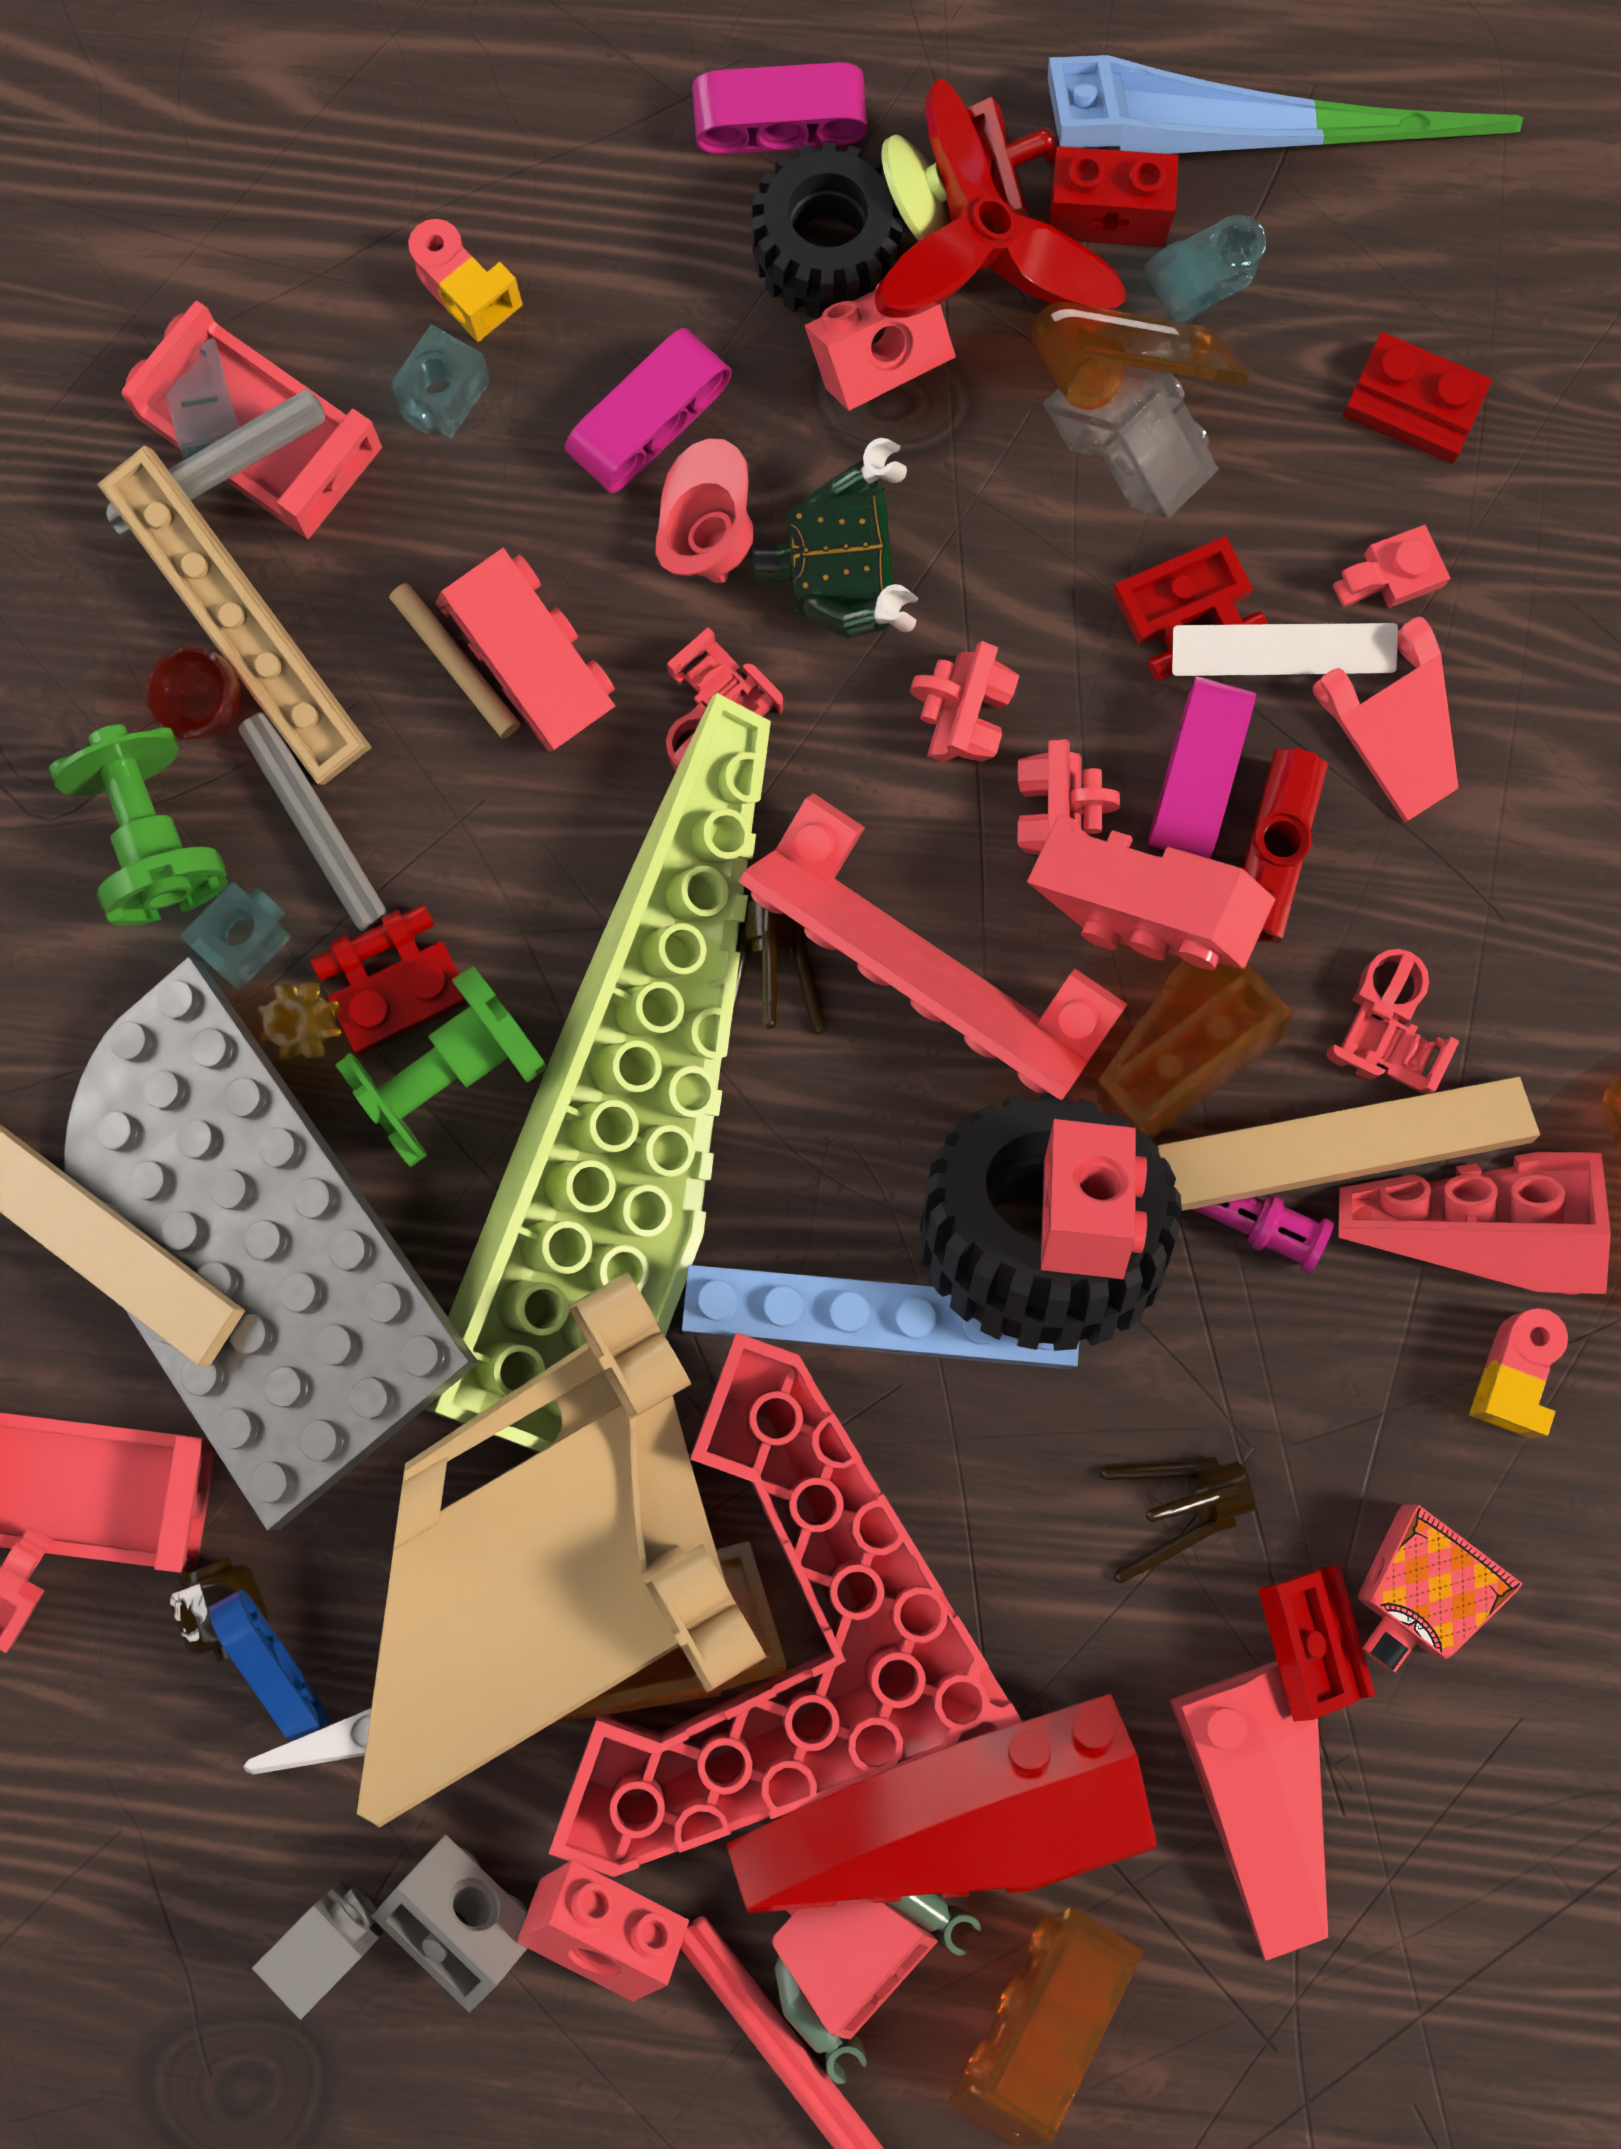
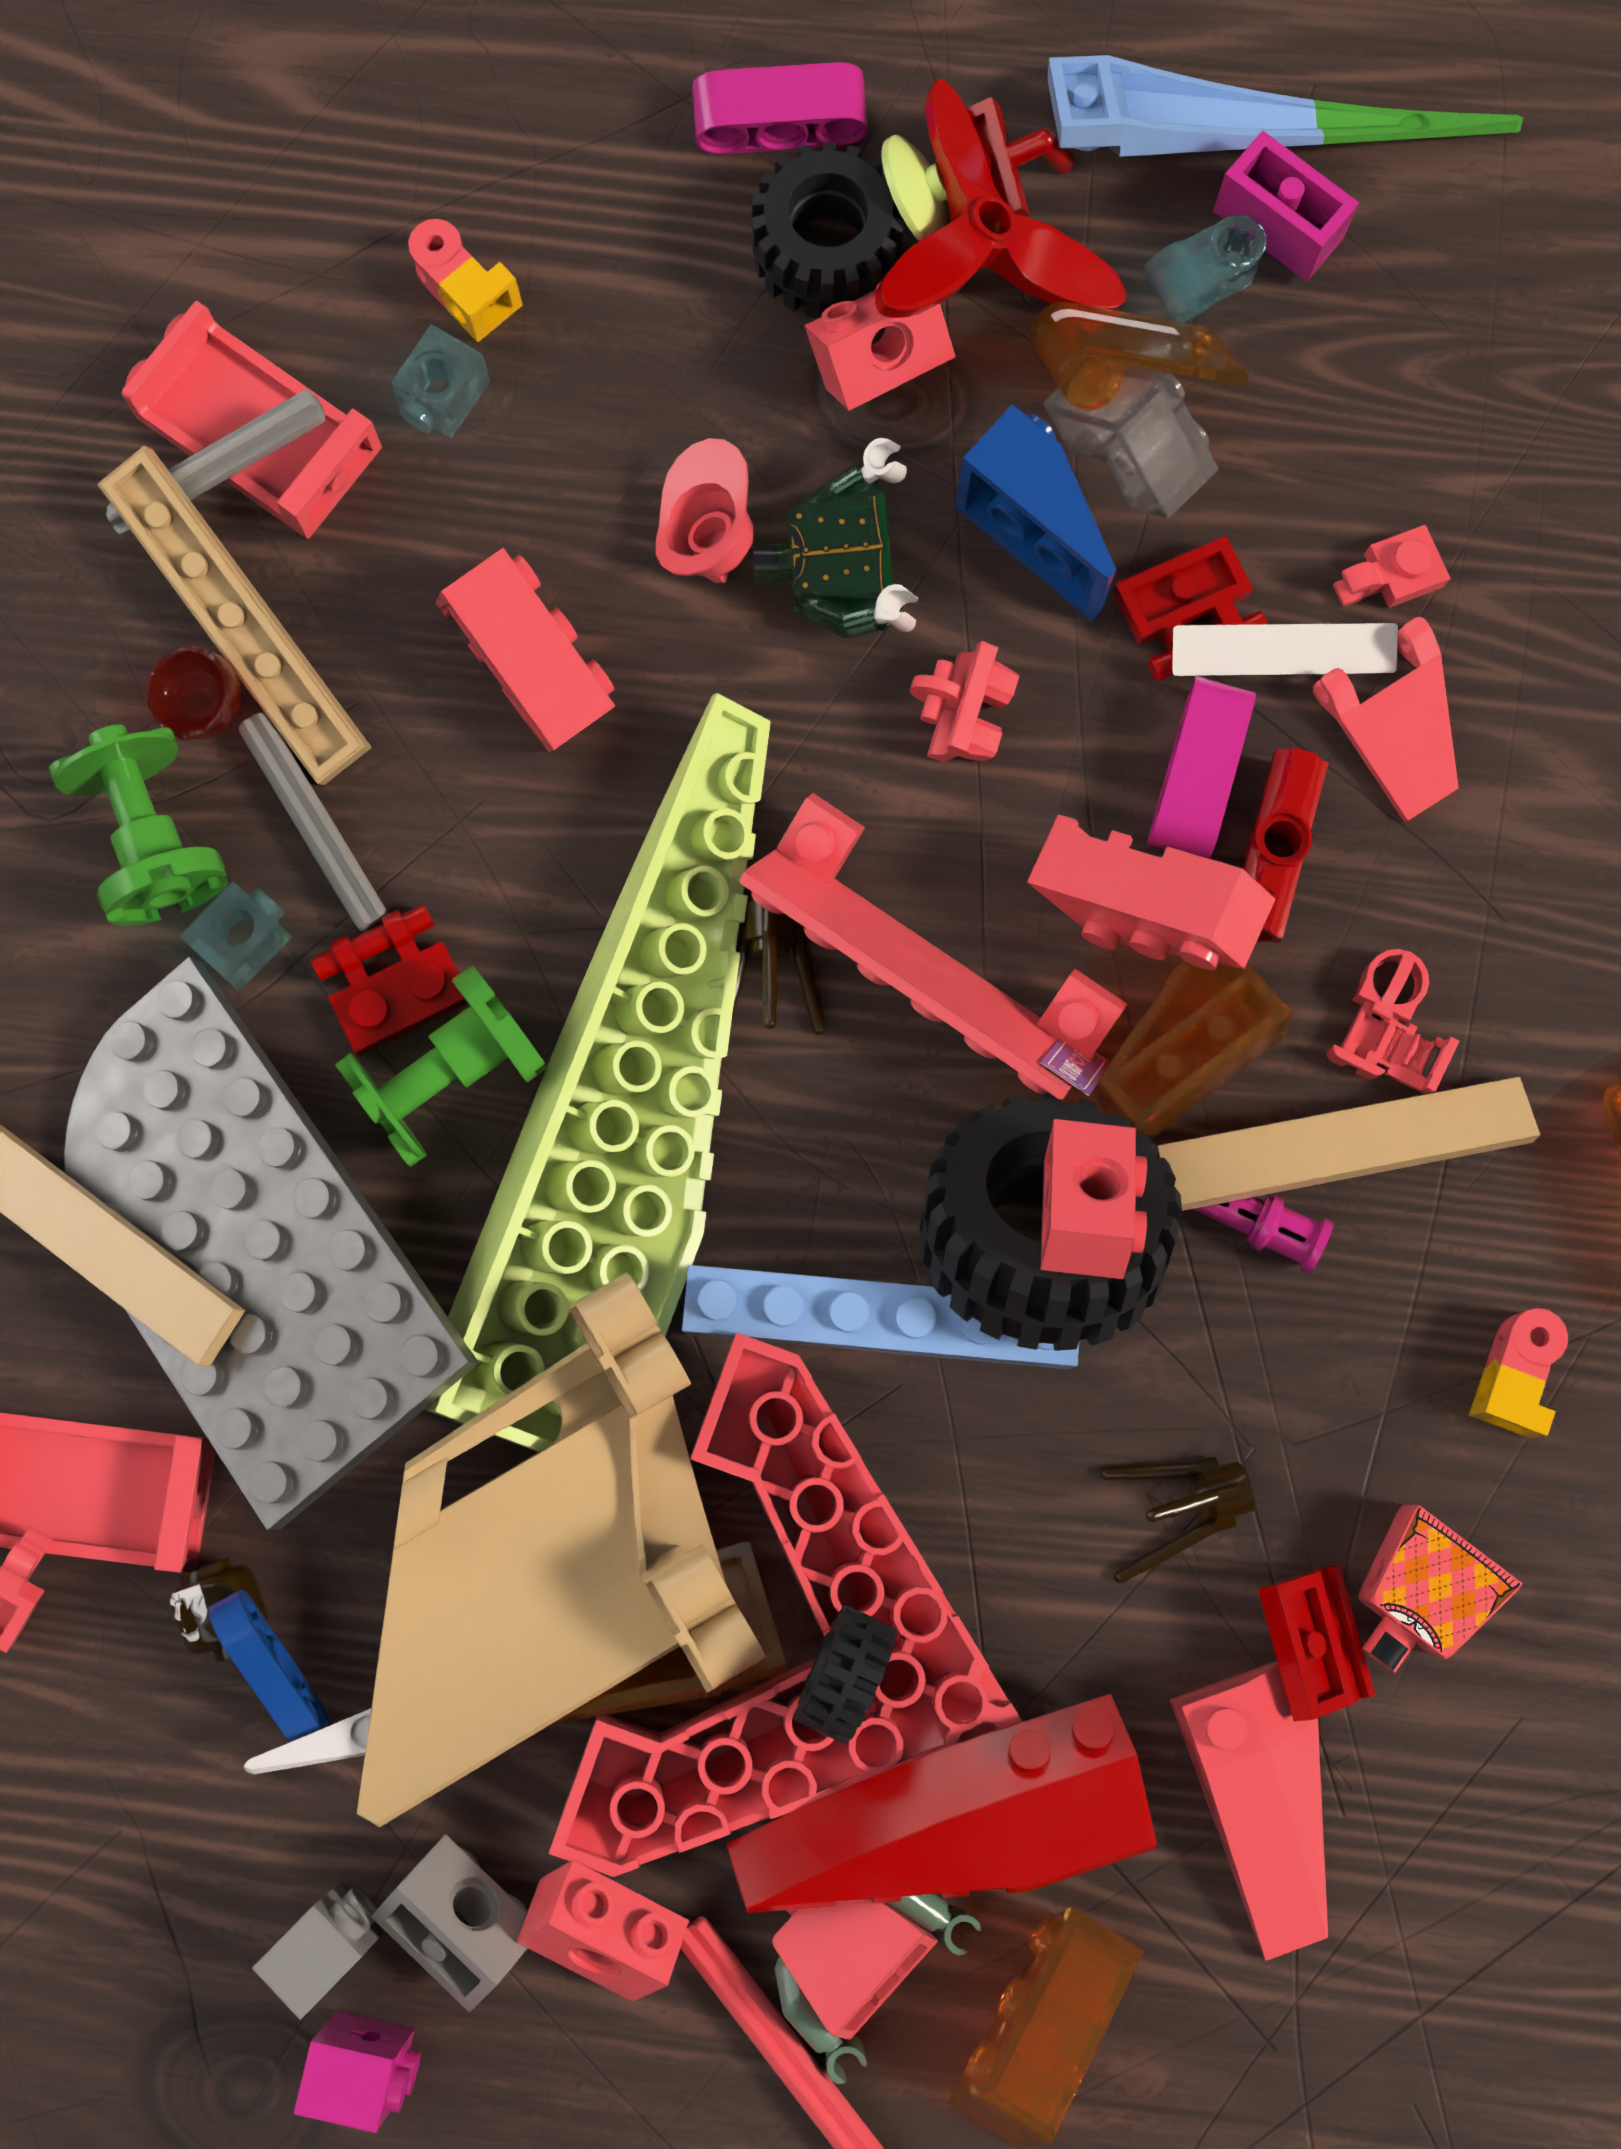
(201, 403): clear light blue tile -> none
(291, 1006): clear yellow gear -> none
(357, 2072): none -> dark pink brick
(454, 660): tan bar -> none
(648, 410): dark pink beam -> none
(716, 675): coral piece -> none
(845, 1674): none -> black tyre
(1030, 503): none -> blue slope
(1060, 778): coral hips -> none
(1075, 1067): none -> medium lavender sticker
(1113, 195): red brick -> none
(1291, 200): none -> dark pink brick
(1417, 397): red plate -> none
(1517, 1224): coral wedge -> none

